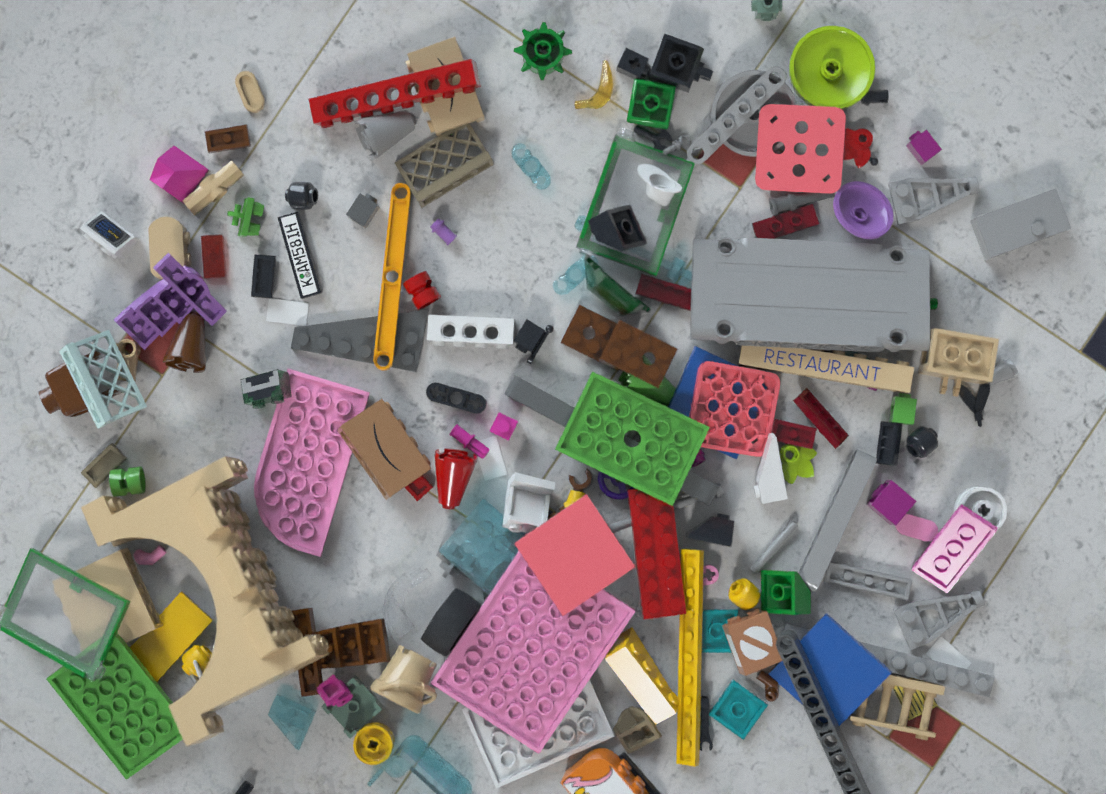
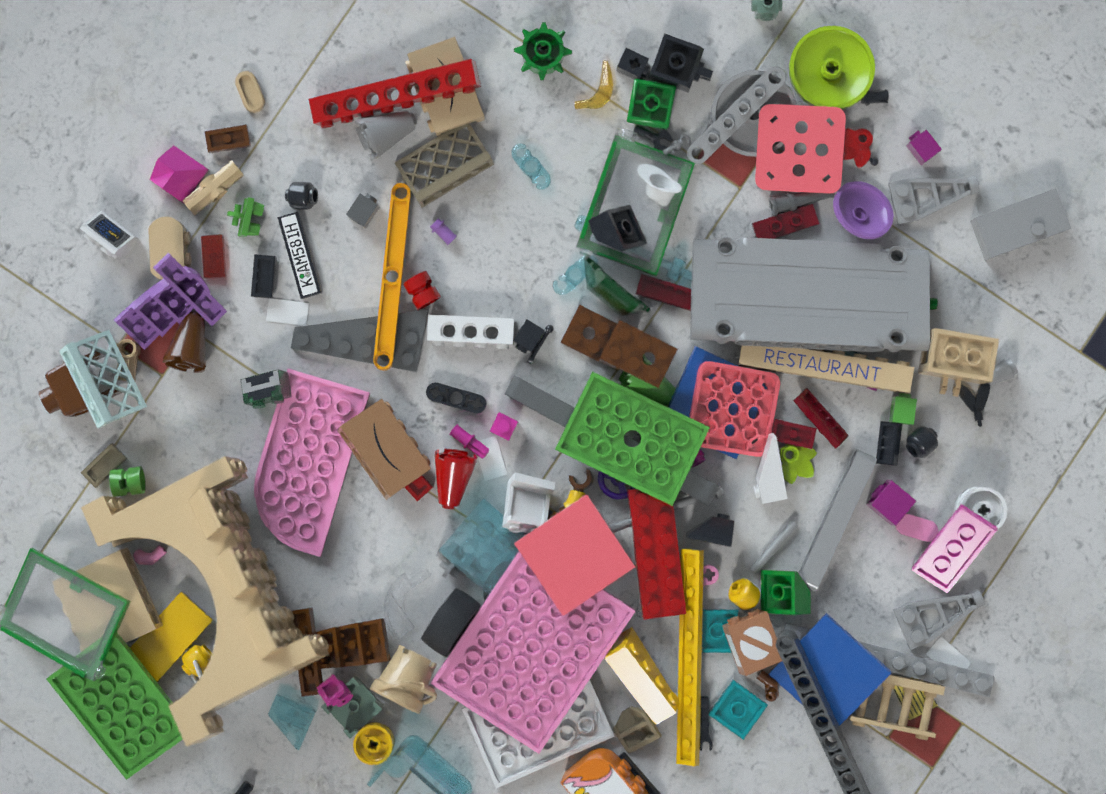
(868, 580): light grey tile -> none

